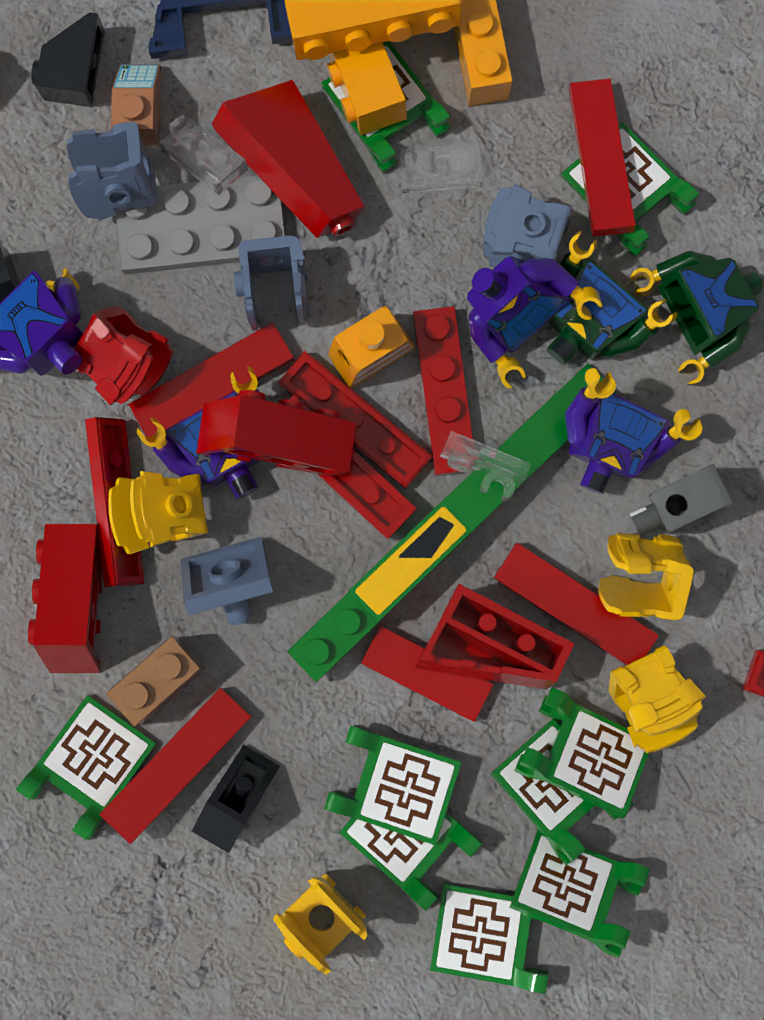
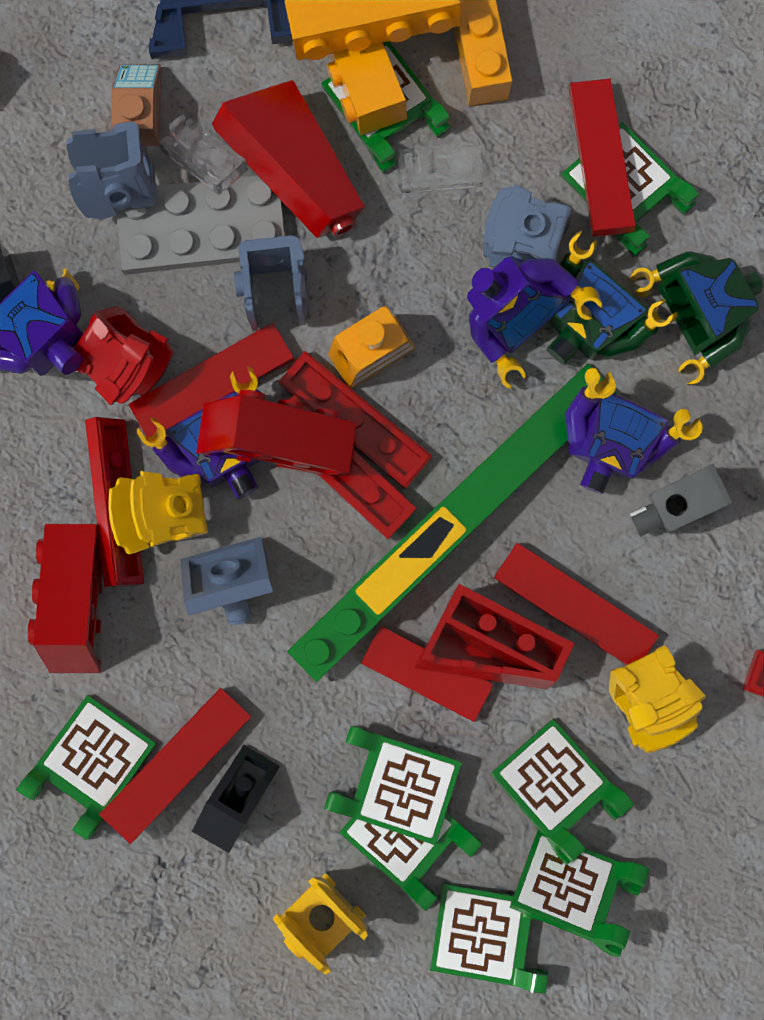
(70, 63): black slope -> none
(155, 681): medium nougat brick -> none
(442, 380): red plate -> none
(469, 455): clear plate -> none
(588, 756): flag -> none
(642, 556): yellow piece -> none

